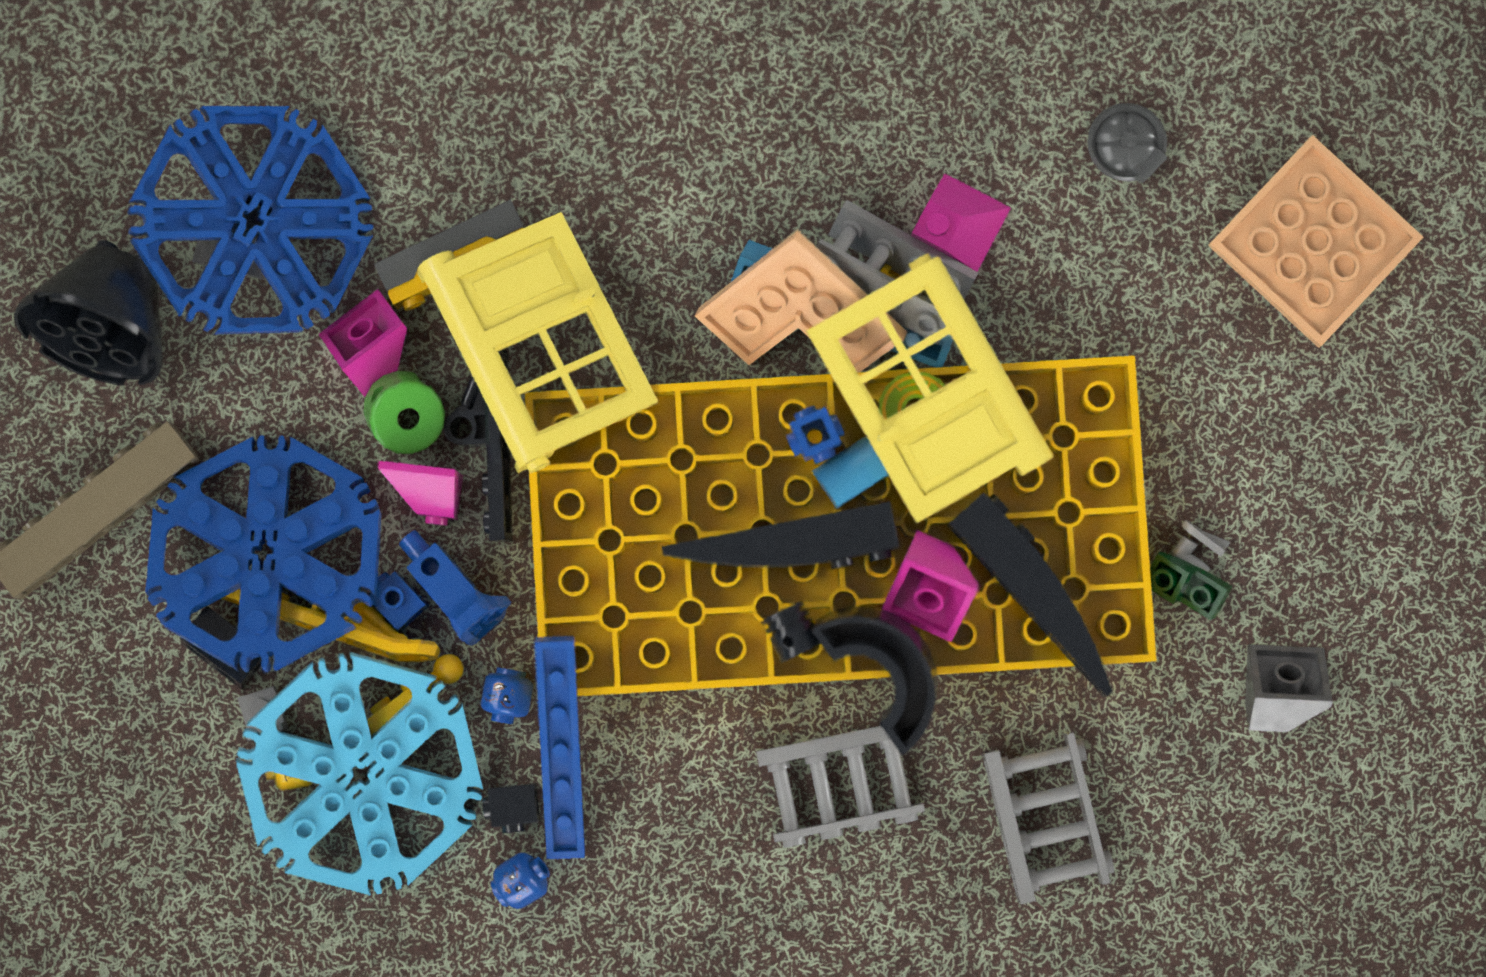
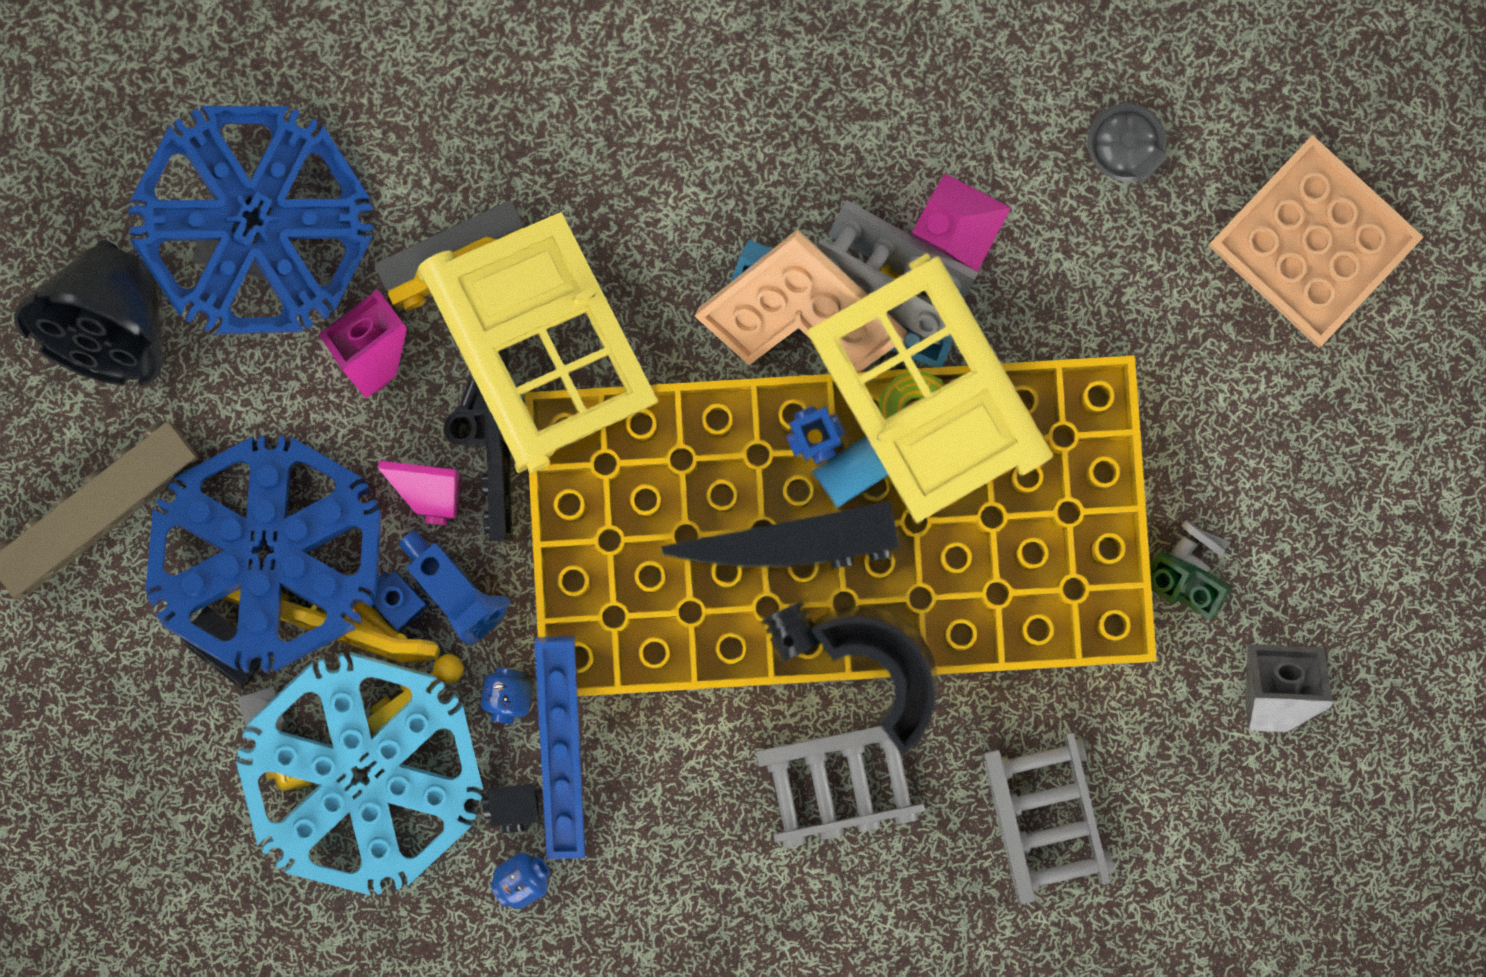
(392, 395): bright green piece -> none
(932, 587): dark pink slope -> none
(1029, 580): black slope -> none

